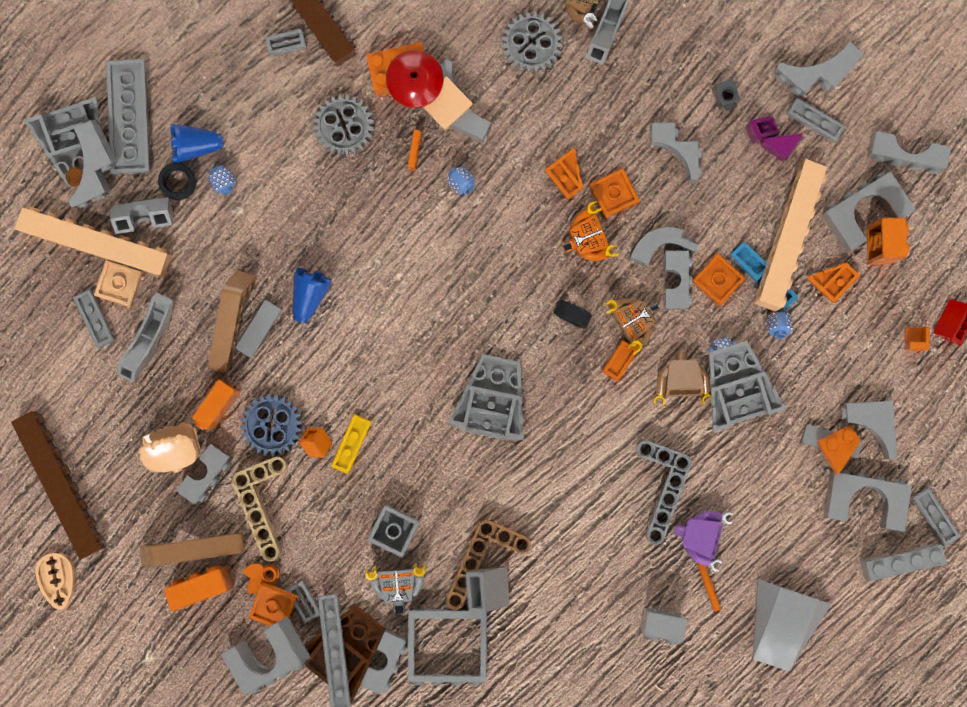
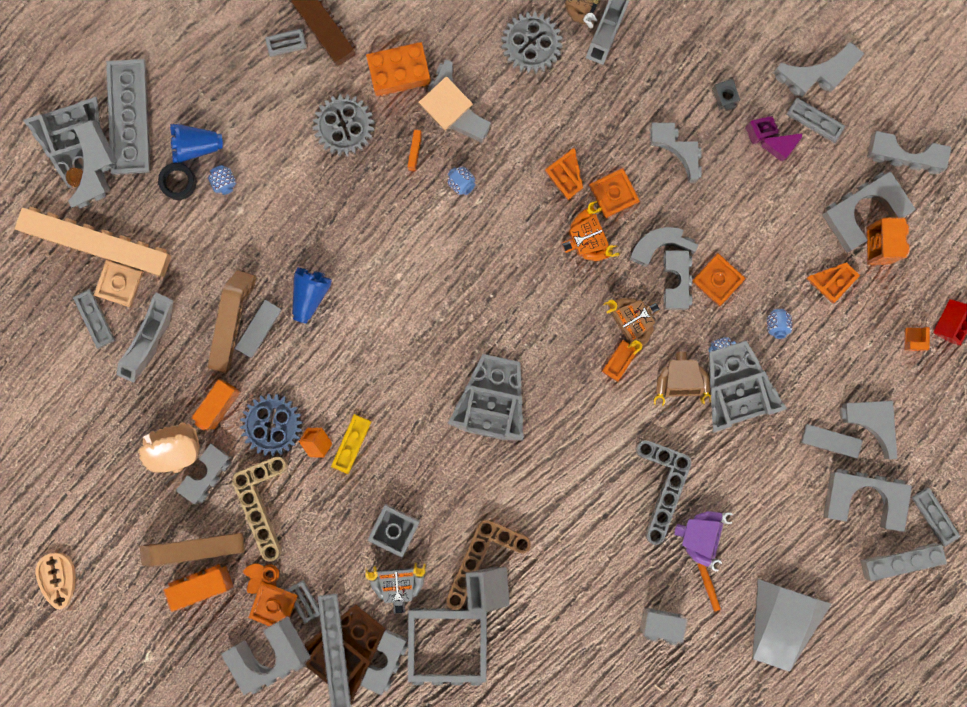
(58, 484): reddish brown brick -> none
(126, 216): light grey arch -> none
(417, 91): red dish -> none
(572, 314): black tyre -> none
(755, 267): dark azure slope -> none
(790, 235): light nougat brick -> none
(839, 447): orange wing -> none

